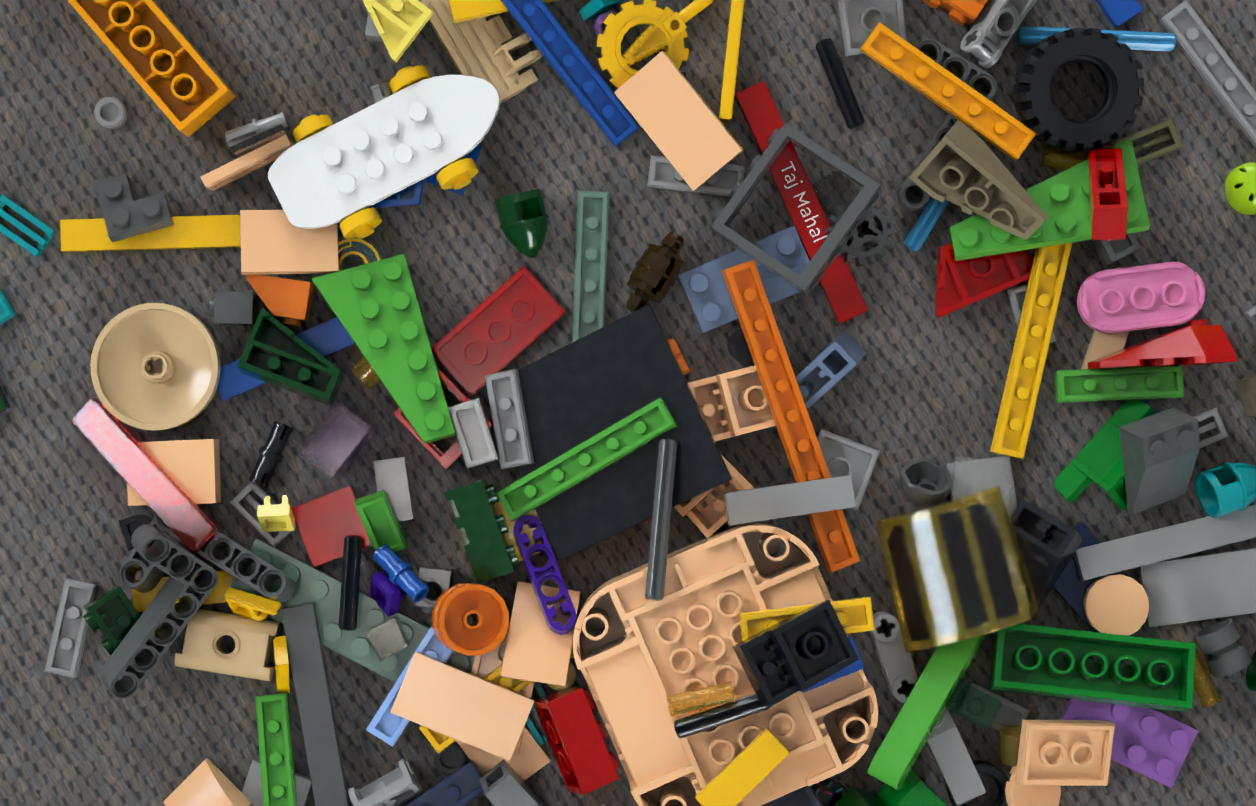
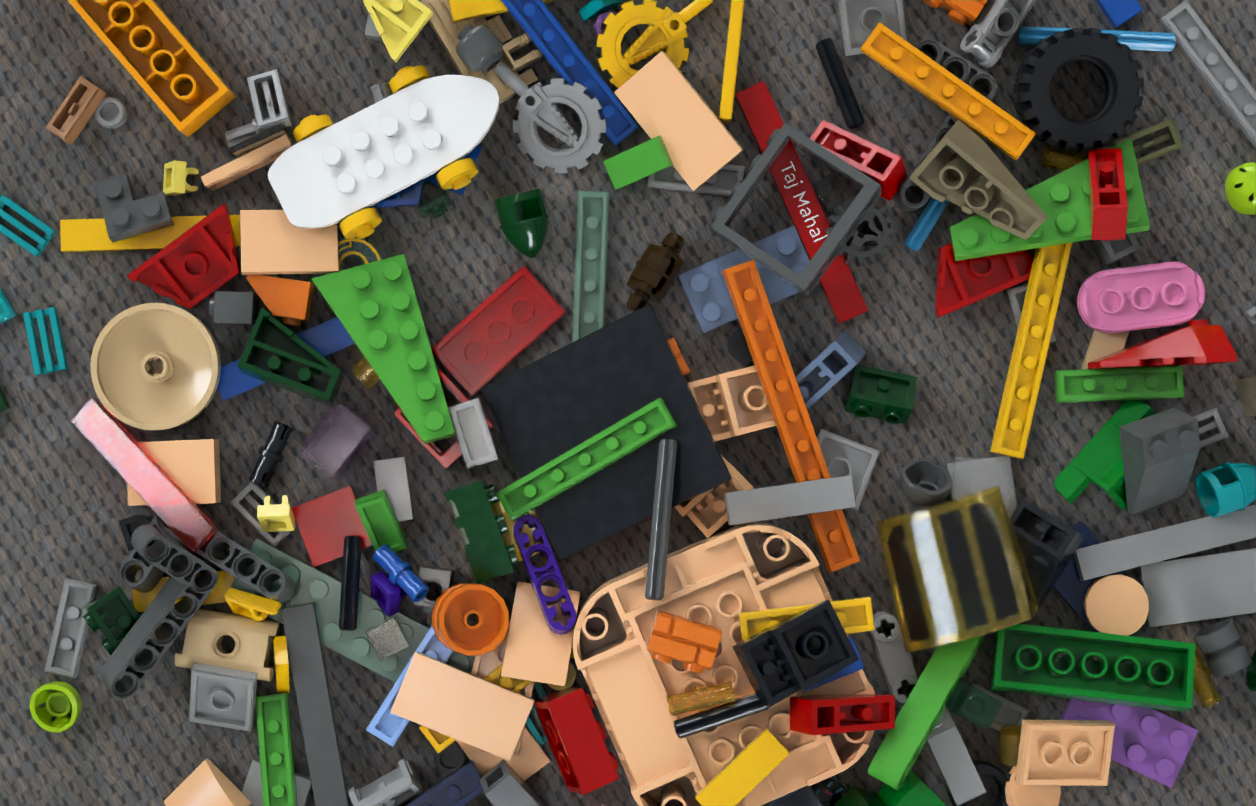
(33, 342): none -> teal tile
(58, 703): none -> lime helmet
(76, 110): none -> medium nougat tile
(175, 178): none -> light yellow tile
(194, 261): none -> red wing
(222, 697): none -> light grey tile
(274, 120): none -> light grey tile
(436, 208): none -> clear green bracket
(479, 48): none -> dark grey head
(509, 419): light grey tile -> none
(540, 107): none -> light grey bar
(638, 162): none -> bright green tile
(684, 641): none -> orange brick
(841, 713): none -> red slope
(863, 155): none -> red slope
(881, 394): none -> dark green bracket

